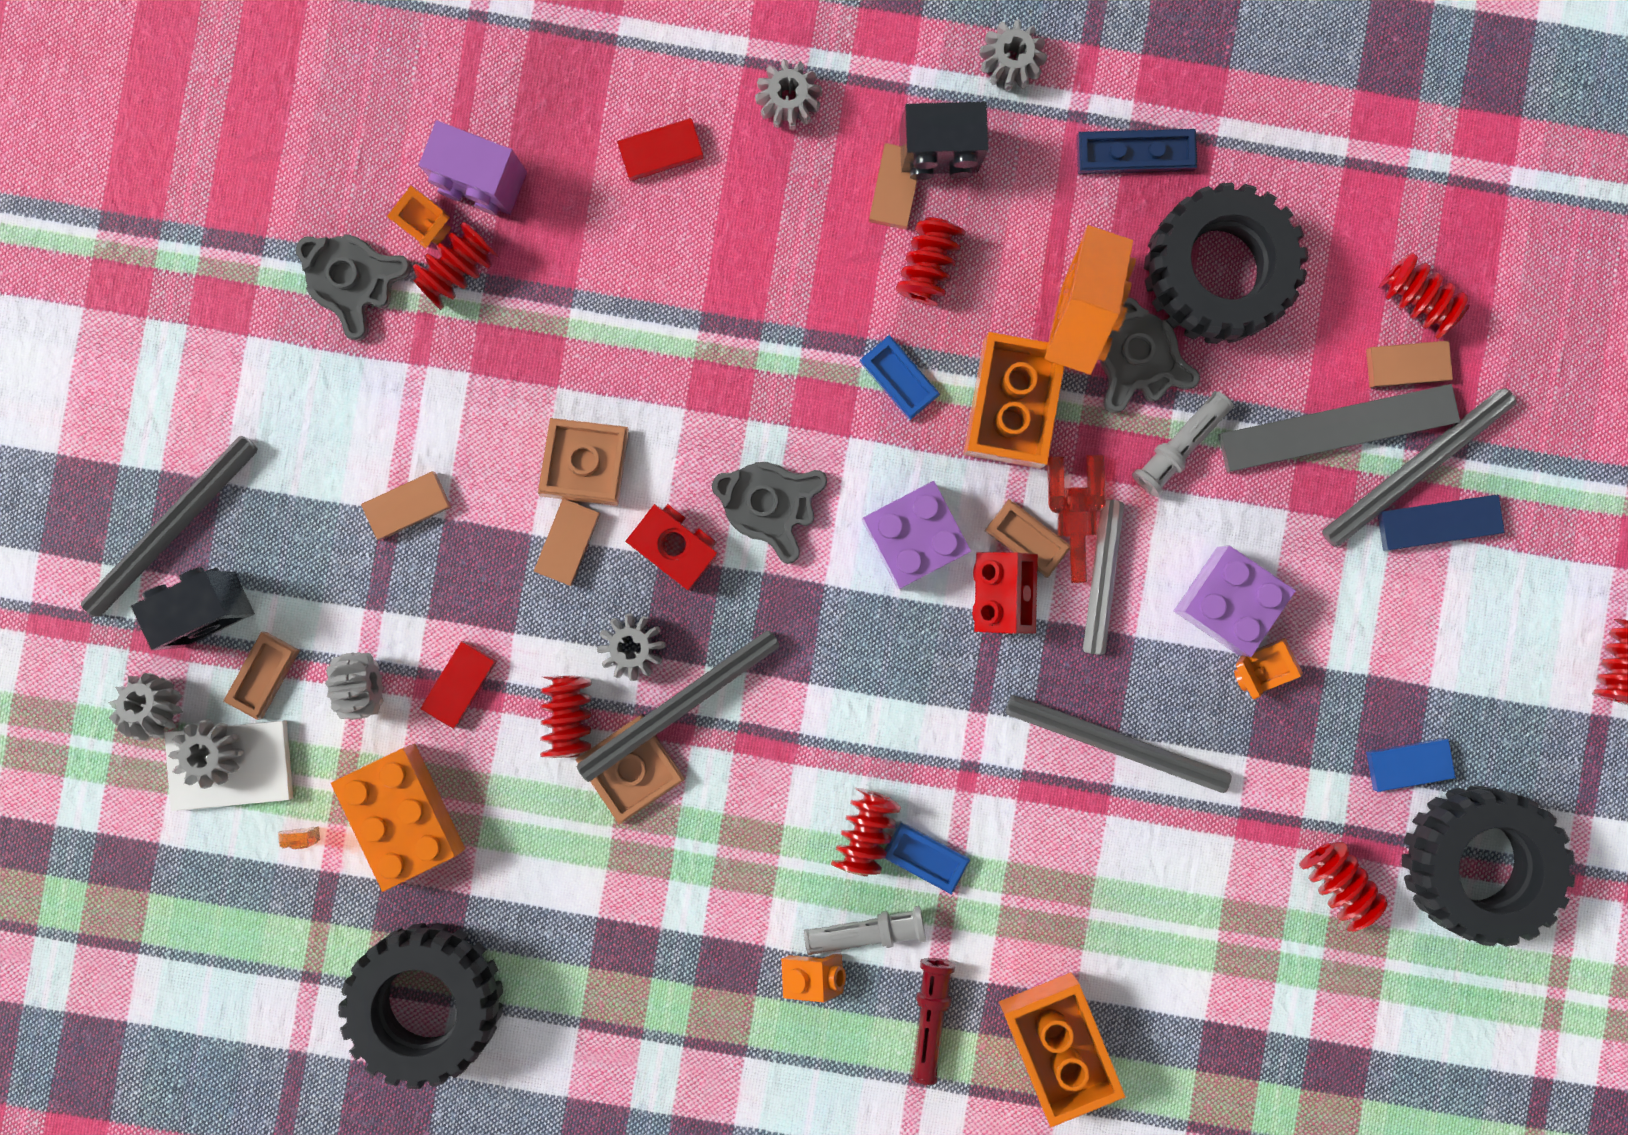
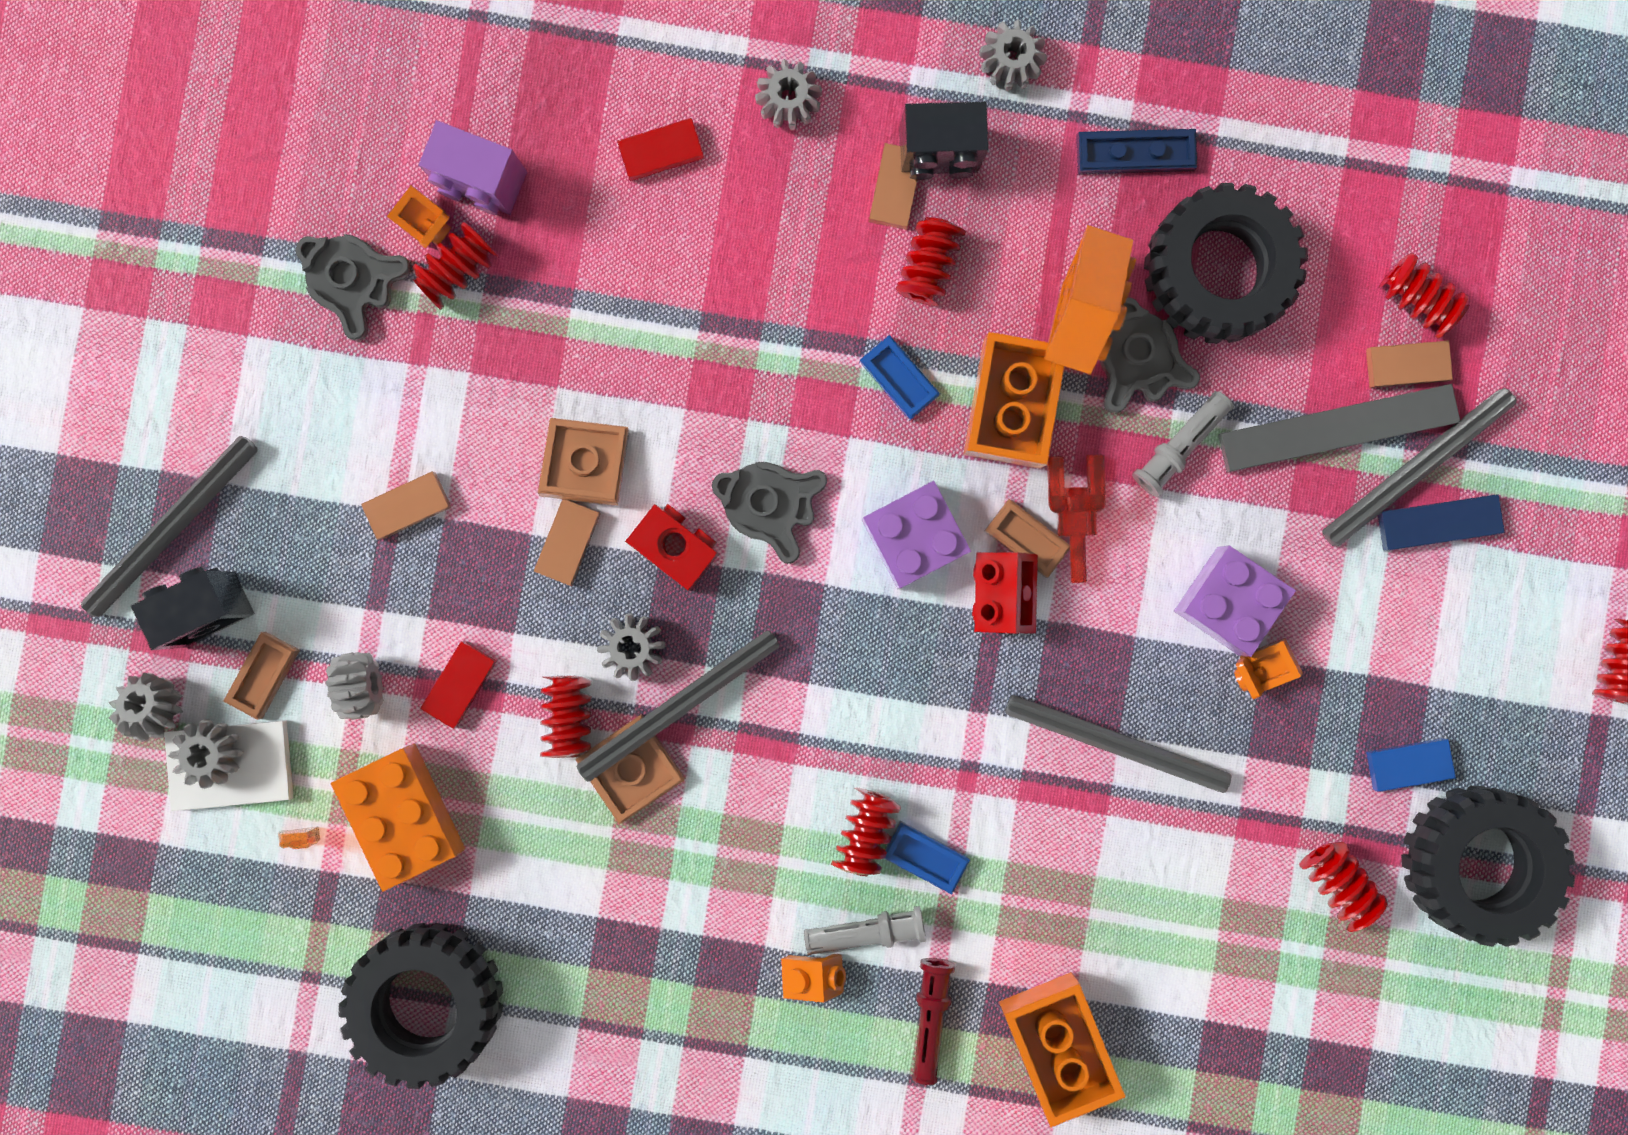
(1103, 577): light grey axle -> none

